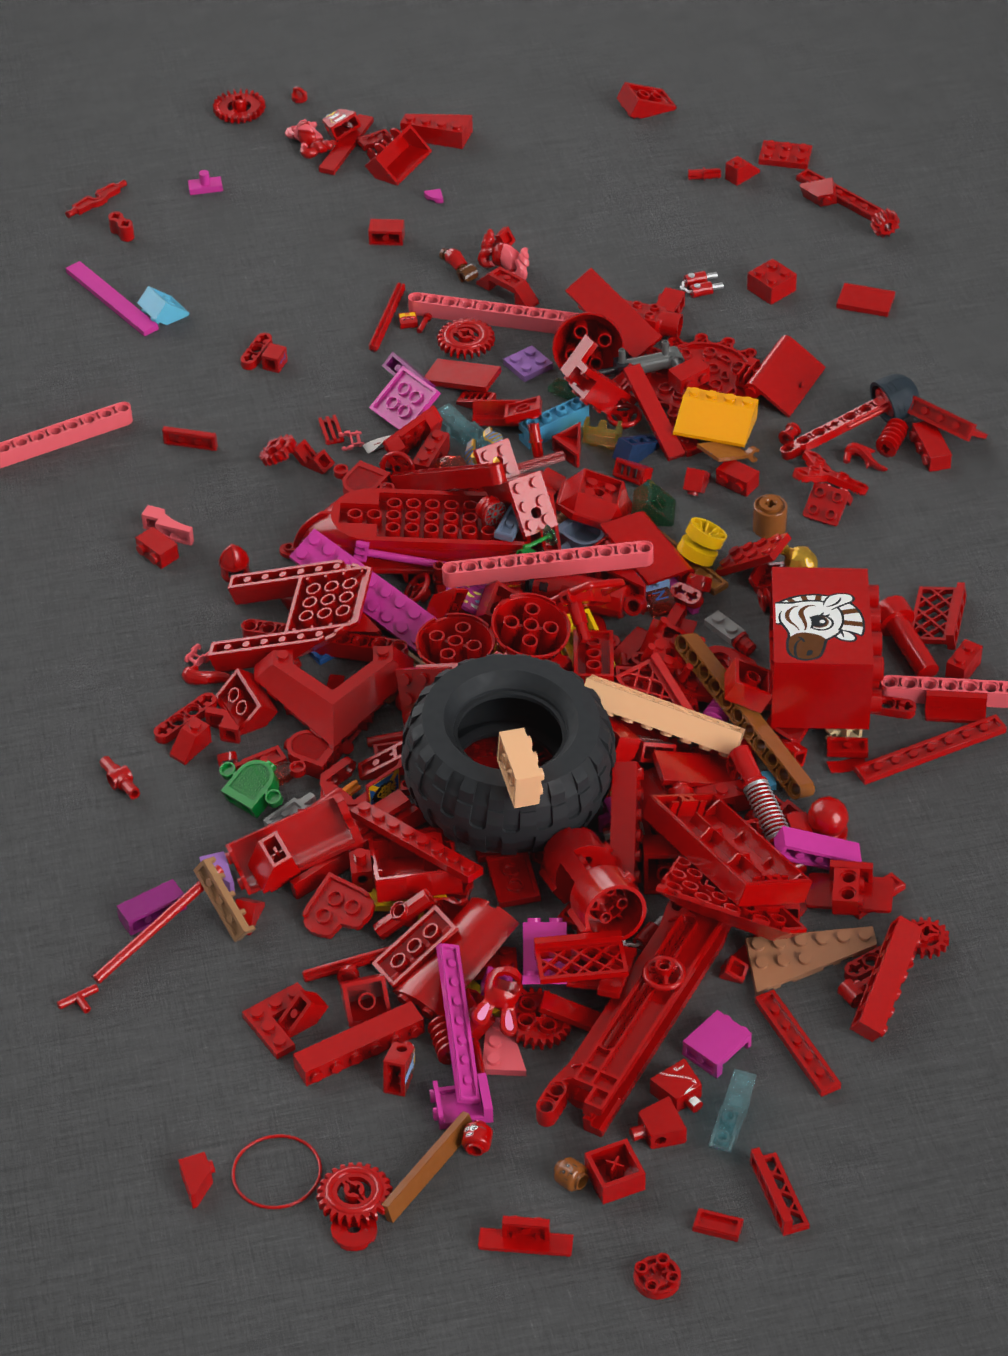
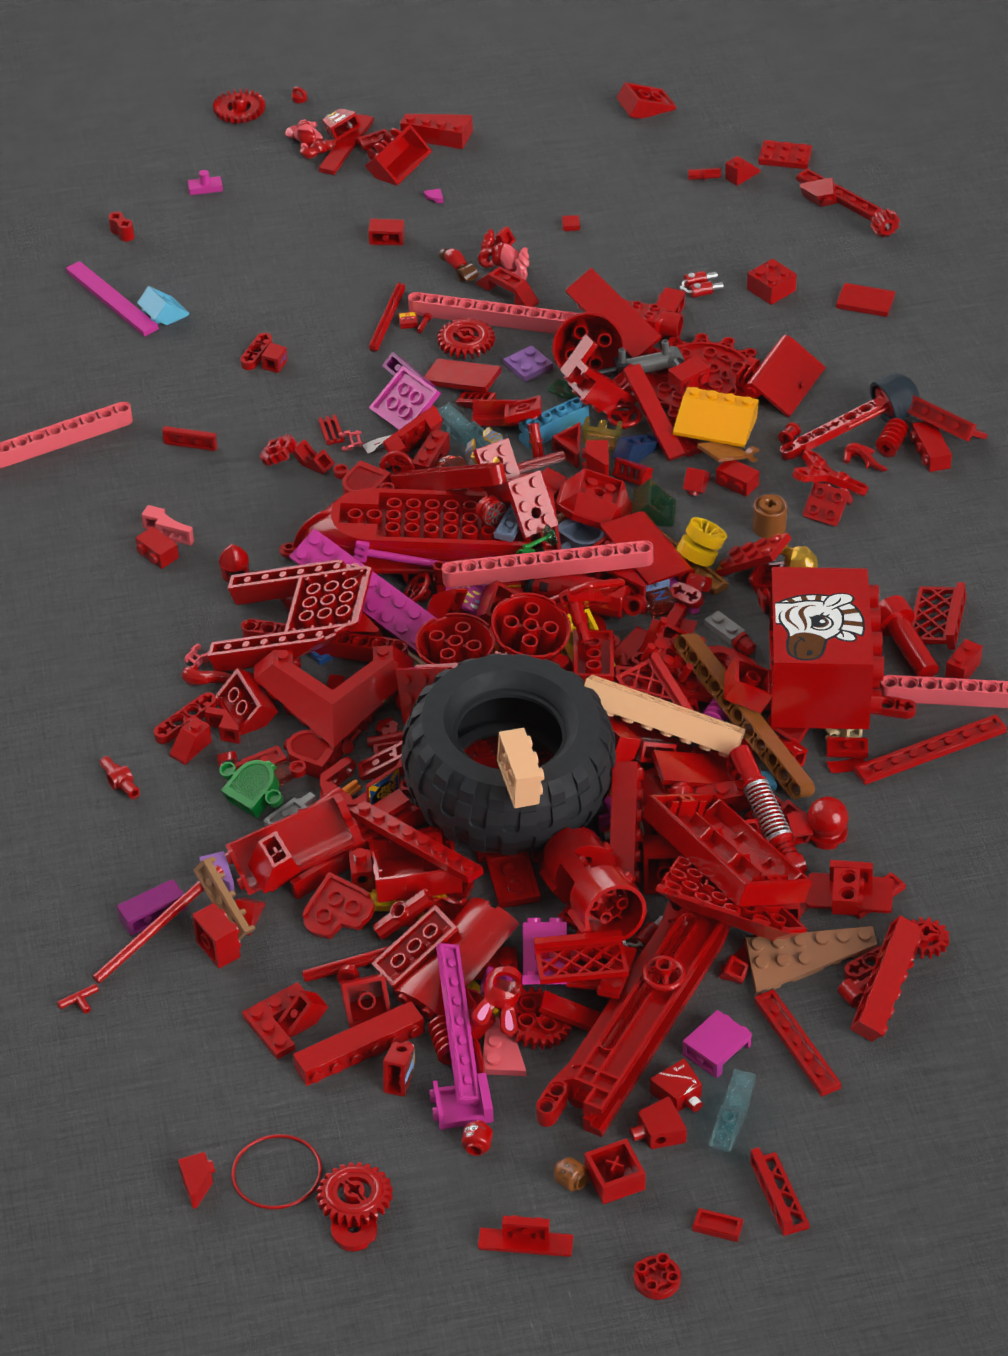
(102, 194): red piece -> none
(216, 935): none -> red brick
(387, 726): none -> red plant
(425, 1168): dark orange tile -> none
(570, 223): none -> red tile
(596, 456): none -> red slope
(814, 848): dark pink brick -> none
(955, 706): red panel -> none

